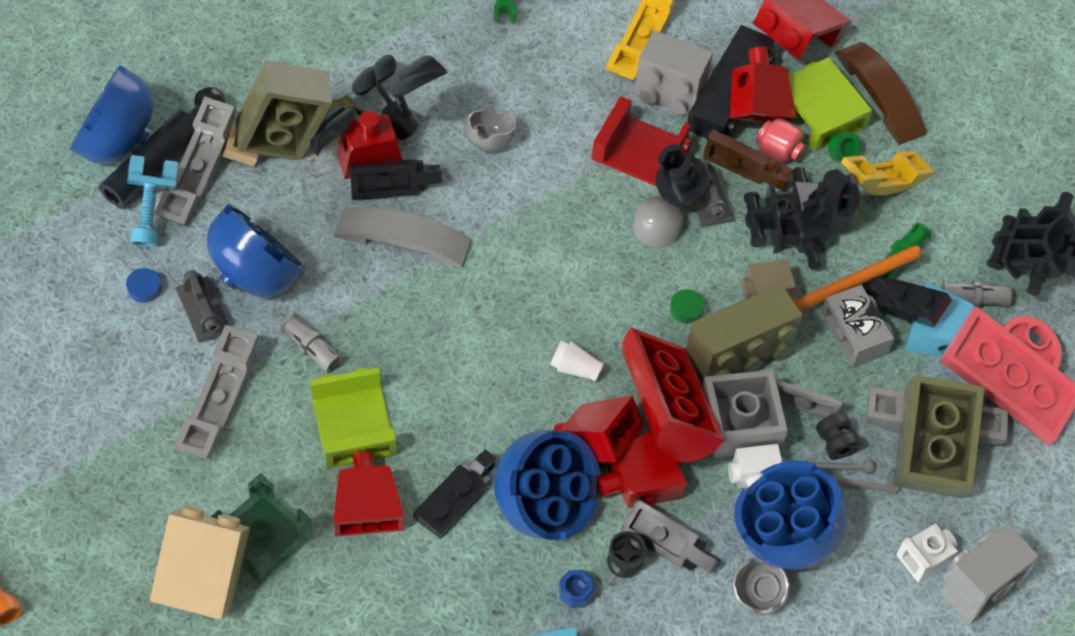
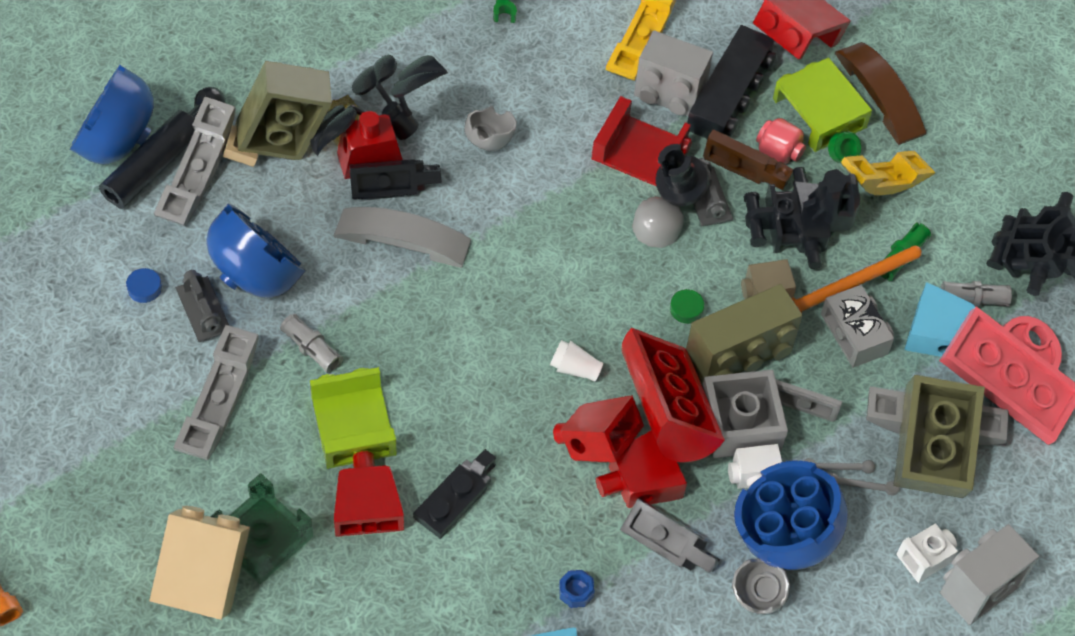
(144, 233): medium azure bar -> none
(537, 479): blue cylinder -> none
(627, 546): pearl dark grey wheel -> none
(761, 90): red torso -> none
(838, 436): pearl dark grey wheel -> none
(908, 300): black hinge -> none

